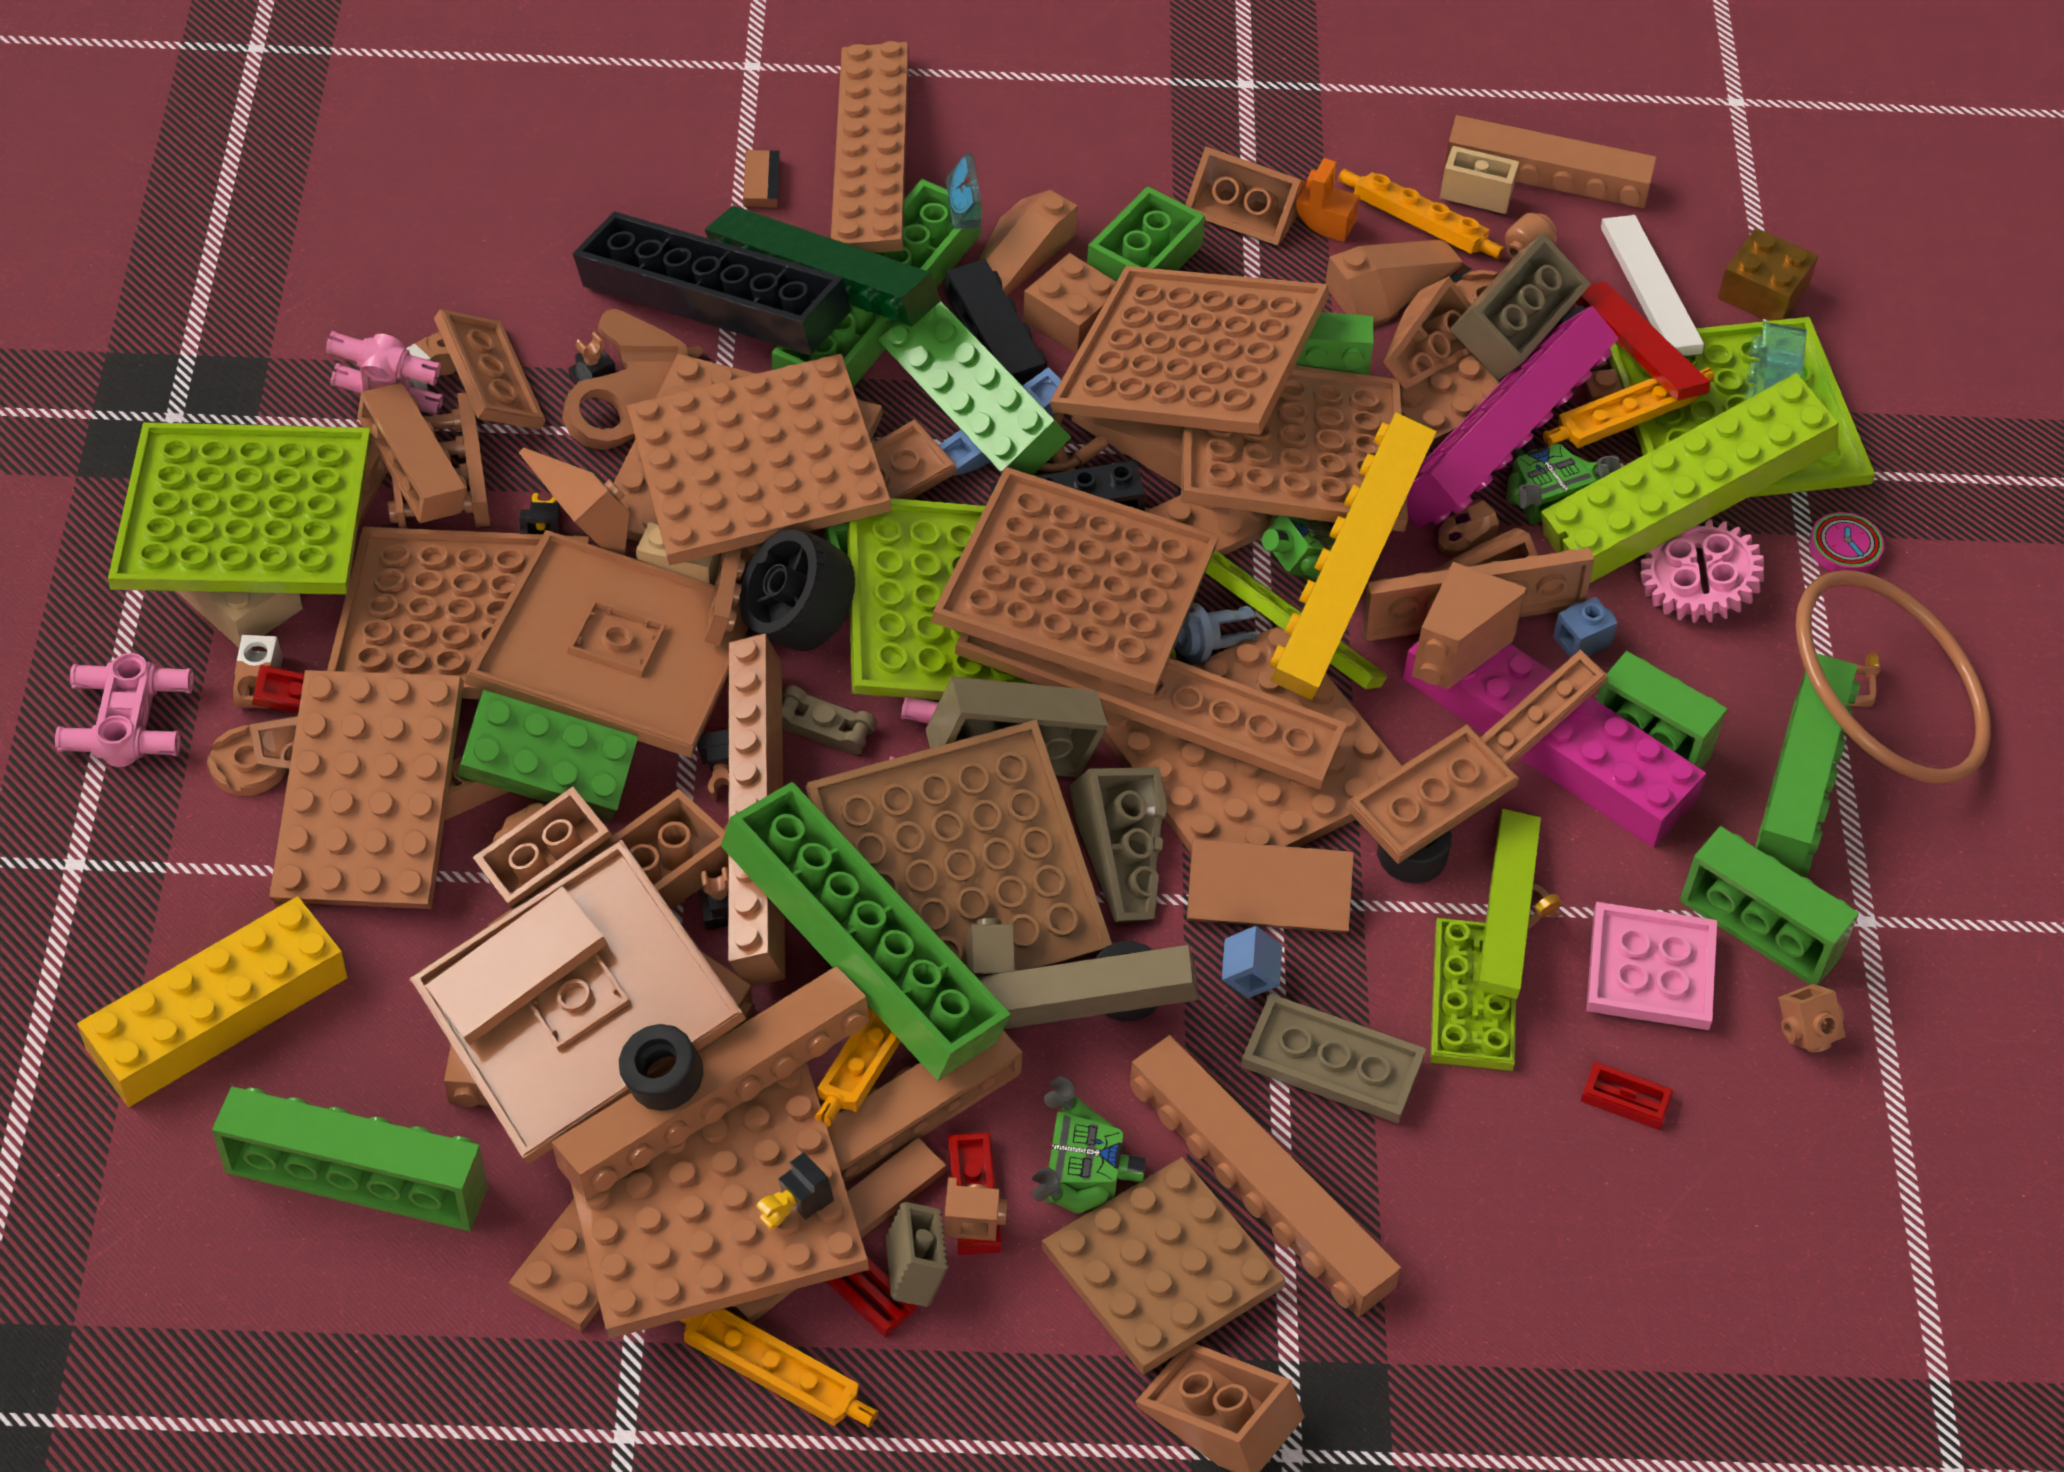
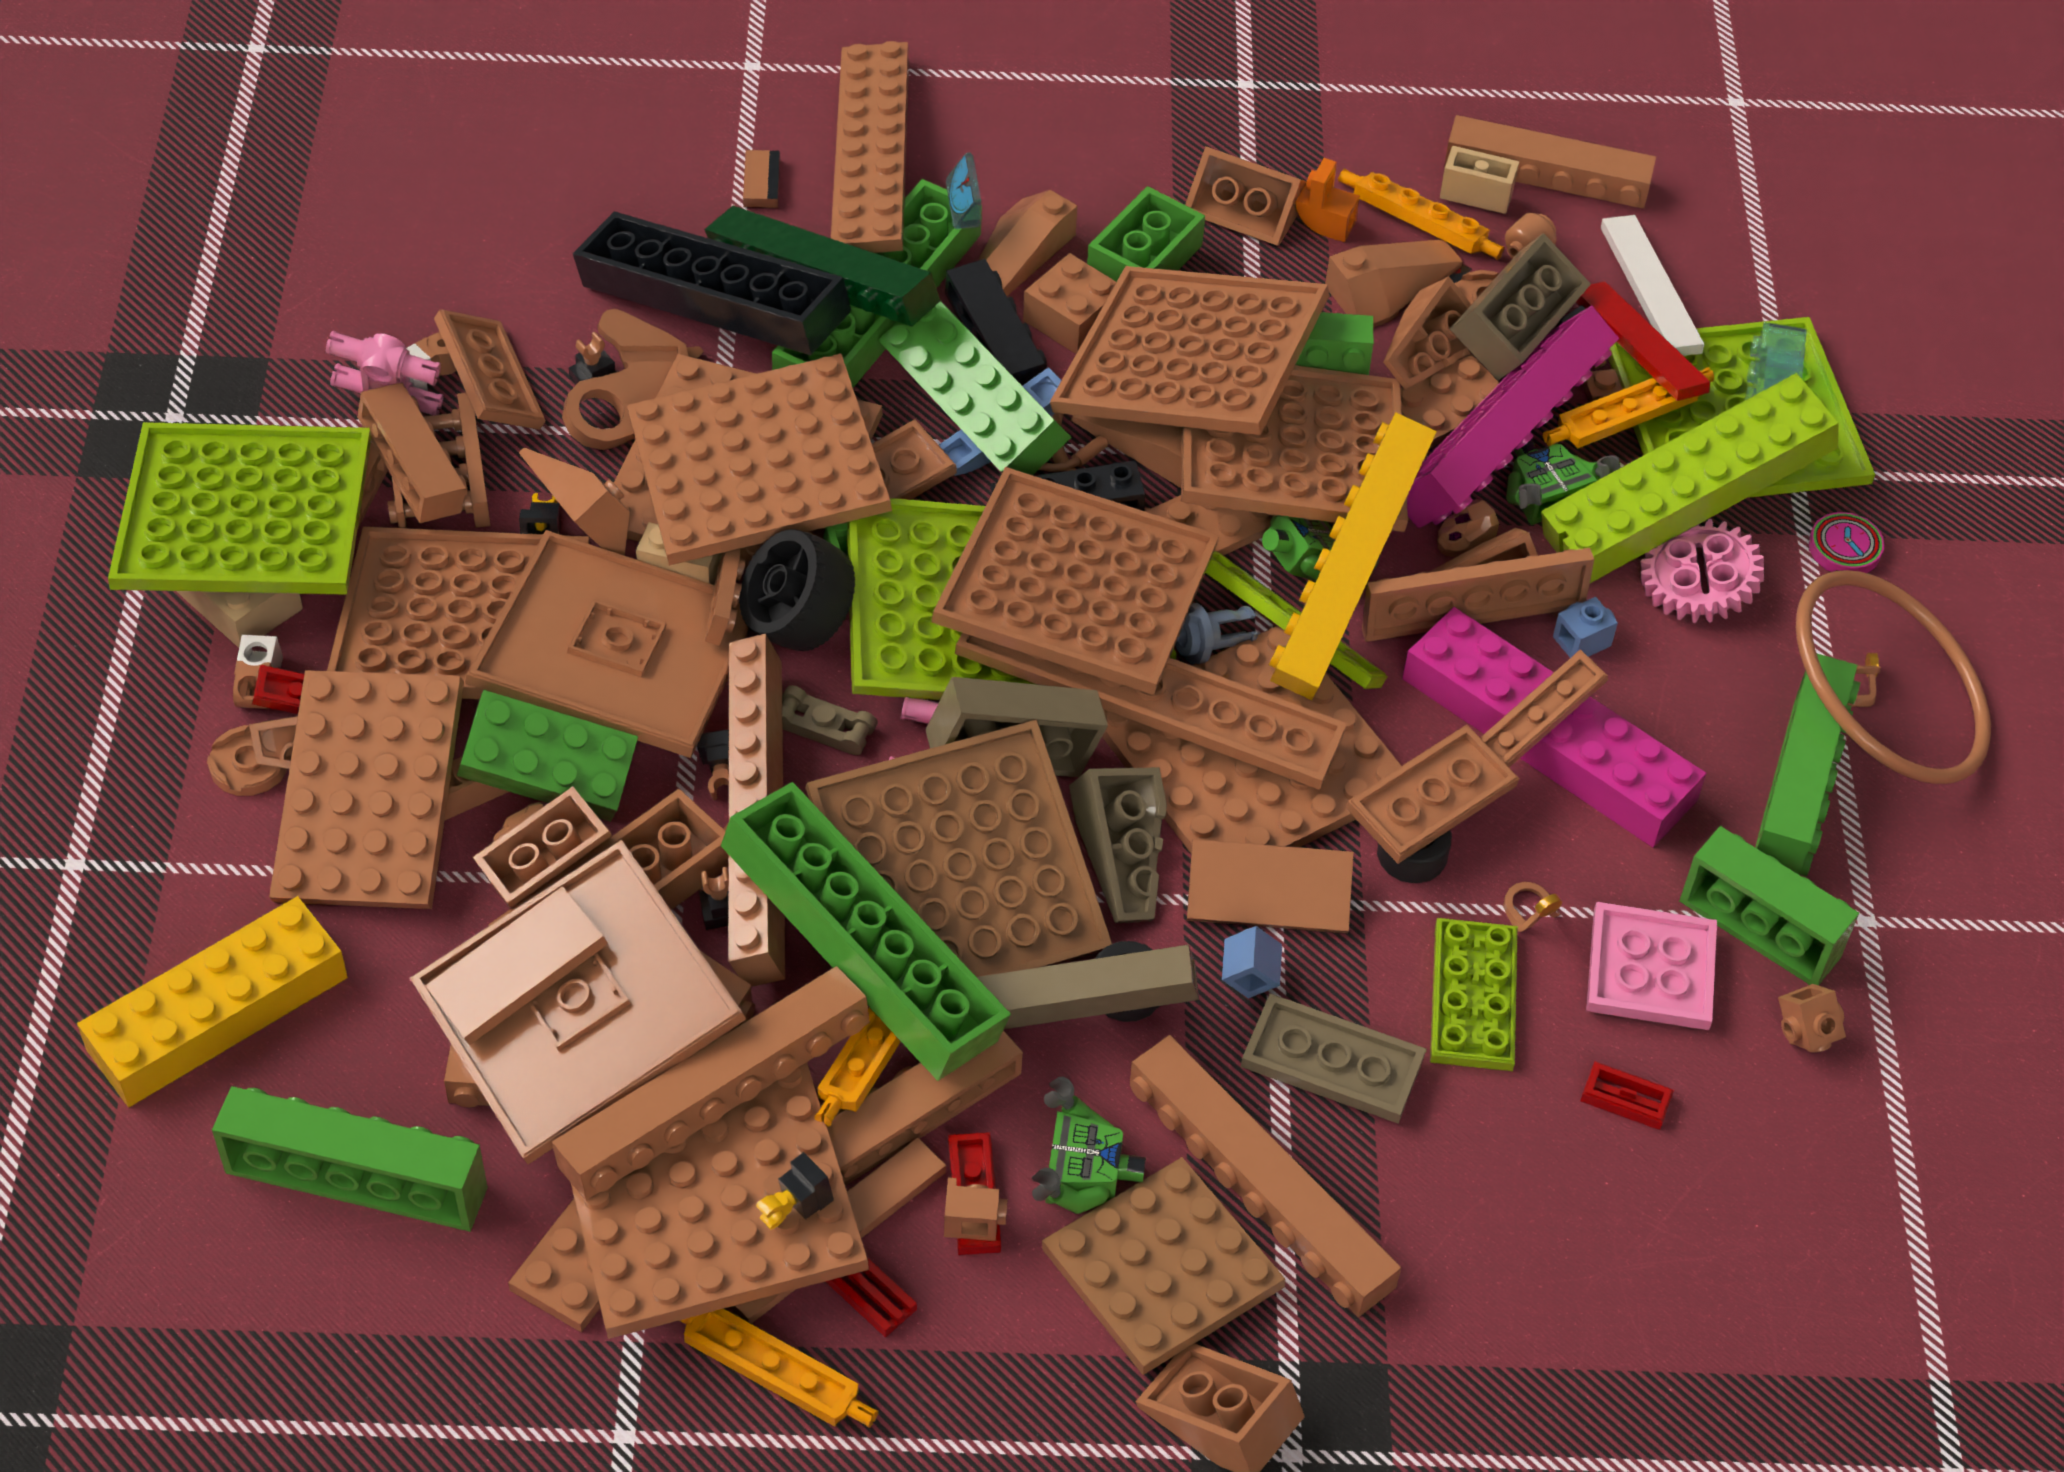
(124, 710): bright pink piece -> none
(649, 1046): black tyre -> none
(916, 1254): dark tan brick -> none
(990, 947): dark tan brick -> none
(1466, 625): nougat slope -> none
(1509, 904): lime tile -> none
(1663, 708): bright green brick -> none
(1767, 276): pearl gold brick -> none

